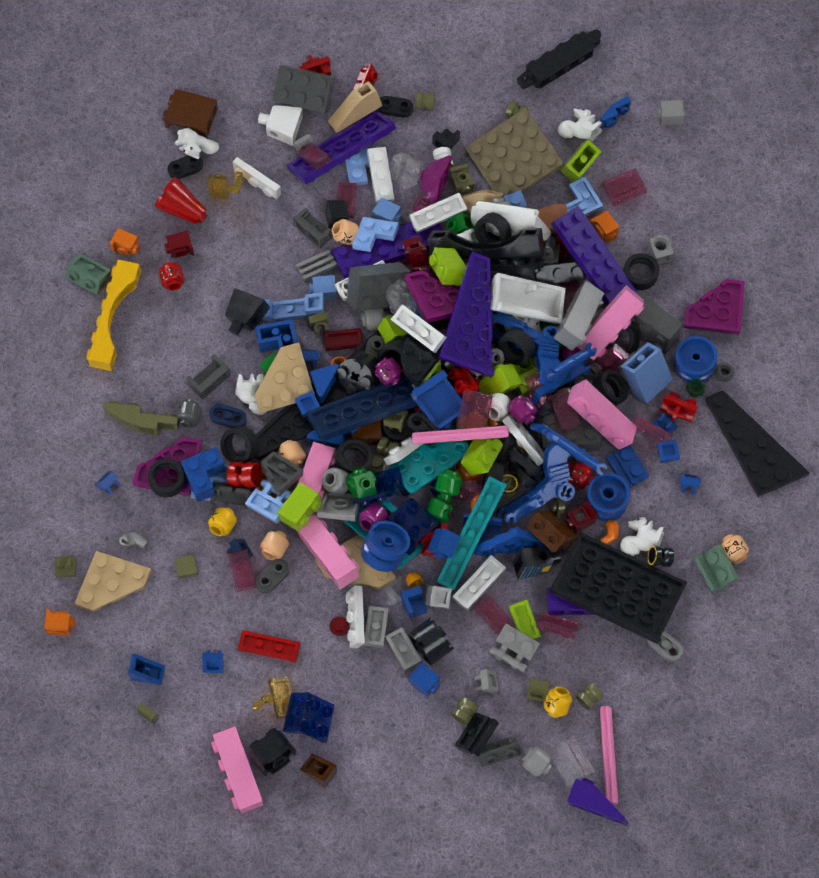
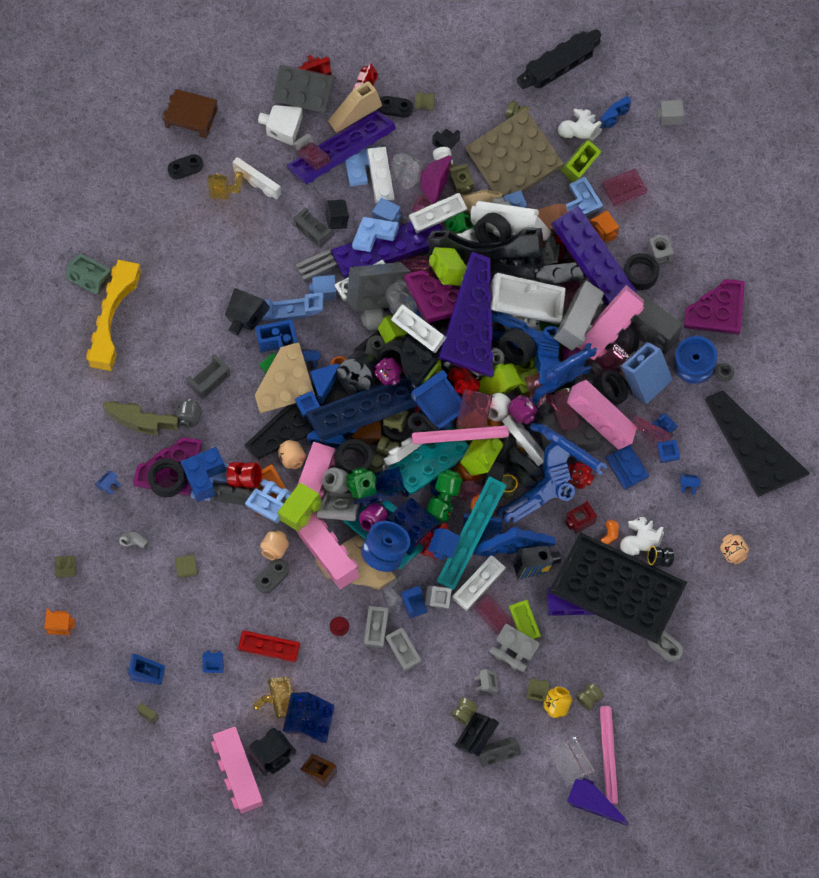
(110, 581): tan plate -> none
(125, 242): orange brick -> none
(171, 276): red head -> none
(179, 244): dark red window -> none
(181, 203): red cone -> none
(195, 143): white animal -> none
(222, 521): yellow head -> none
(229, 415): dark blue plate -> none
(239, 545): dark blue tile -> none
(242, 570): clear pink plate -> none
(246, 390): white animal -> none
(250, 440): black tyre -> none
(280, 472): dark grey wing -> none
(318, 320): olive tile -> none
(342, 339): dark red tile -> none
(345, 231): light nougat head -> none
(347, 192): clear pink plate -> none
(355, 617): white plate -> none
(413, 579): light orange hinge -> none
(415, 252): dark red window -> none
(425, 680): blue brick -> none
(430, 641): black brick -> none
(536, 761): light grey head -> none
(551, 531): reddish brown panel -> none
(557, 507): olive plate -> none
(557, 625): clear pink plate -> none
(609, 486): blue wheel -> none
(679, 408): red hips -> none
(700, 388): dark green plate -> none
(716, 568): sand green bracket -> none

